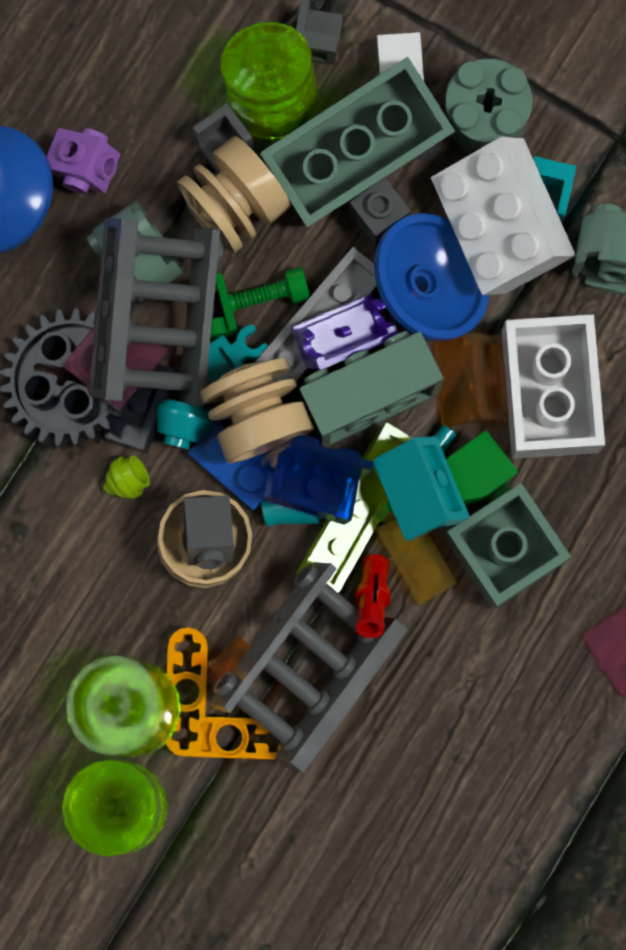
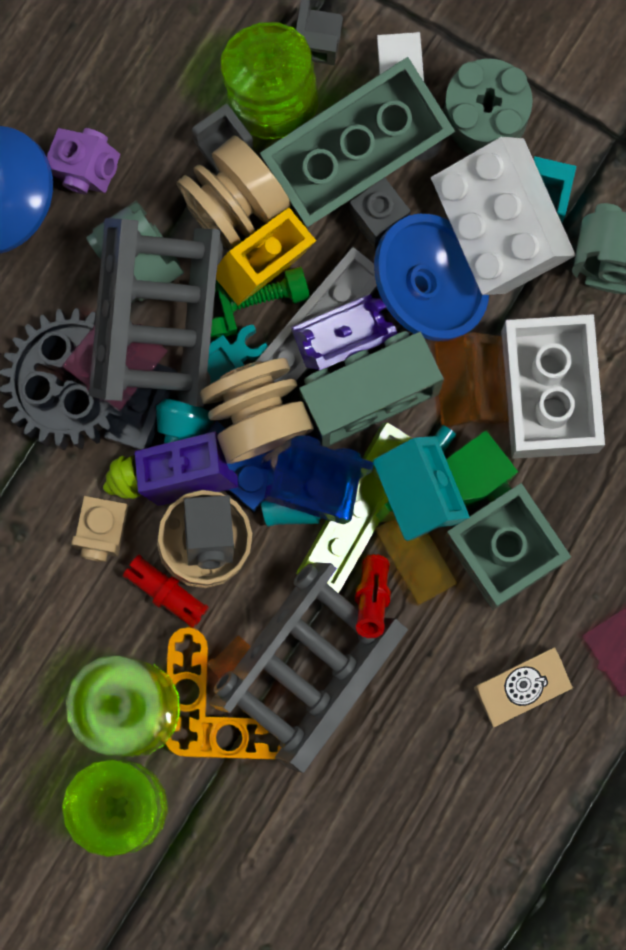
(100, 528): none -> tan bracket
(165, 591): none -> red pin
(183, 468): none -> dark purple hinge
(263, 256): none -> yellow brick
(523, 687): none -> tan slope

